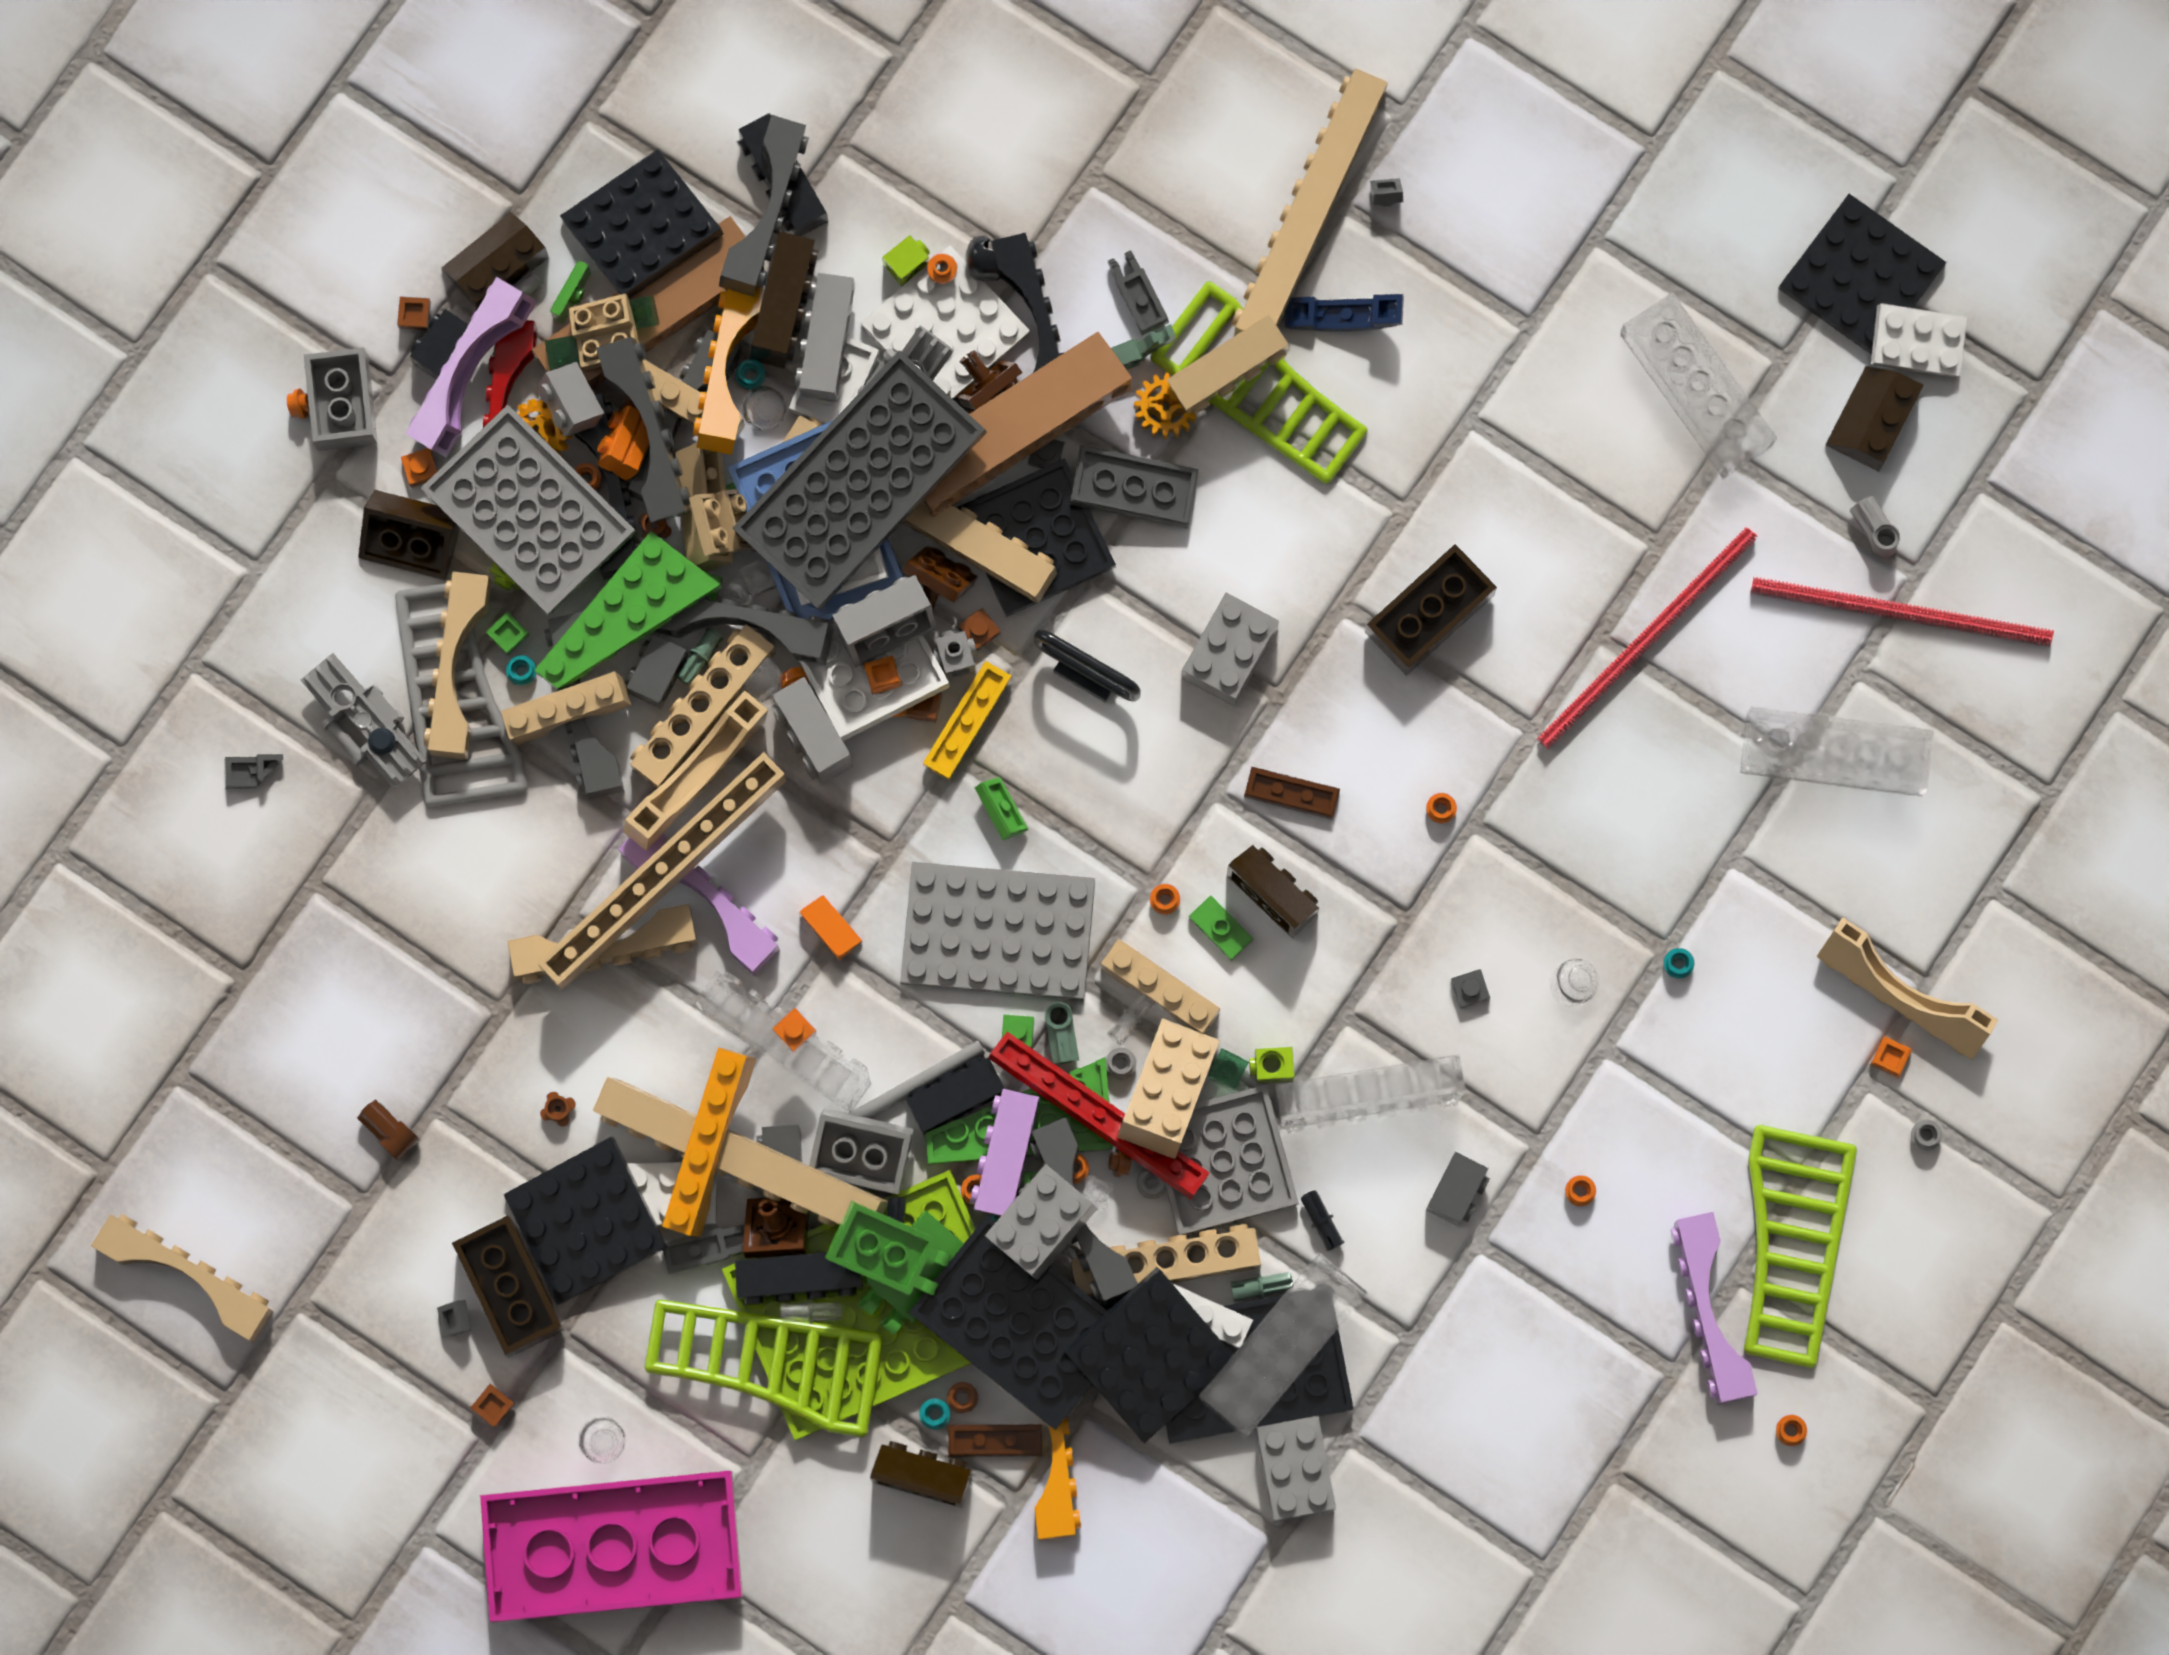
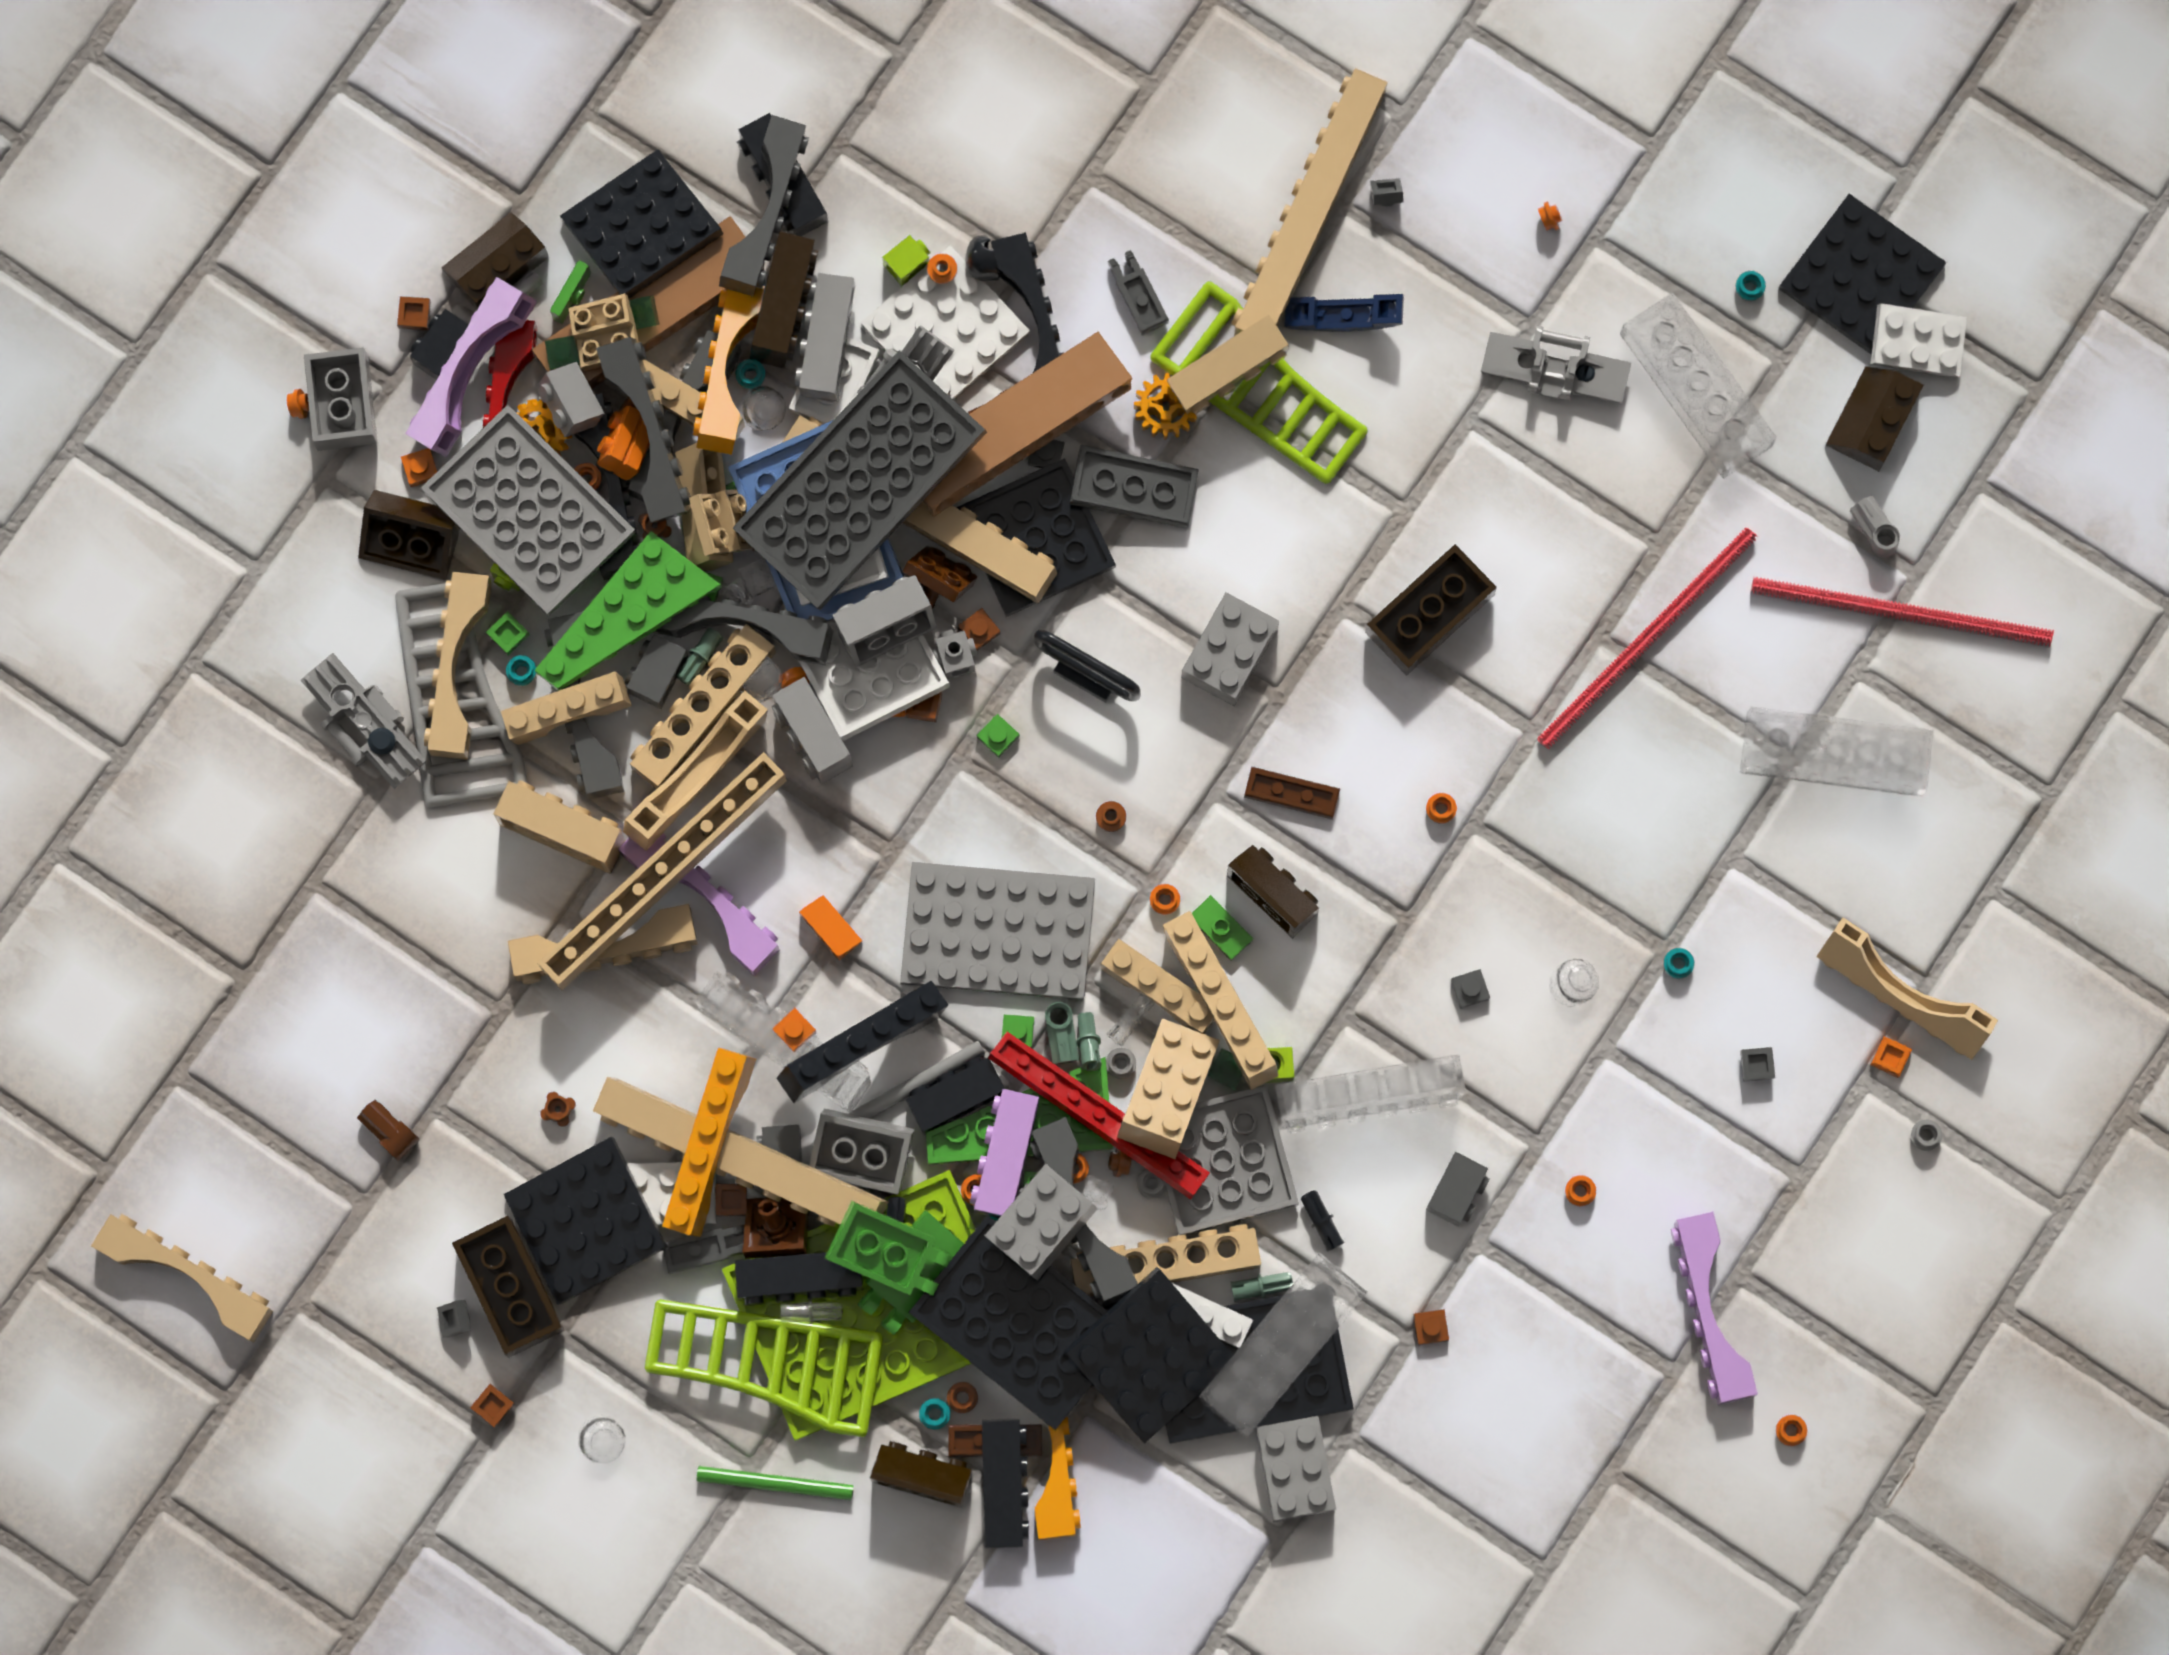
(249, 771): dark grey slope -> none
(559, 826): none -> tan brick
(611, 1546): dark pink plate -> none
(730, 1200): none -> dark orange plate
(775, 1483): none -> bright green piece
(844, 1050): none -> black arch
(882, 674): orange tile -> none
(967, 720): yellow plate -> none
(986, 381): reddish brown plate -> none
(998, 735): none -> bright green plate
(1001, 808): bright green plate -> none
(1003, 1483): none -> black brick
(1088, 1042): none -> sand green axle
(1111, 826): none -> dark orange plate
(1134, 352): sand green piece -> none
(1221, 999): none -> tan arch
(1431, 1327): none -> dark orange plate
(1550, 216): none -> orange plate
(1556, 377): none -> light grey piece
(1752, 277): none -> teal plate
(1757, 1064): none -> dark grey plate
(1764, 1227): lime bar -> none

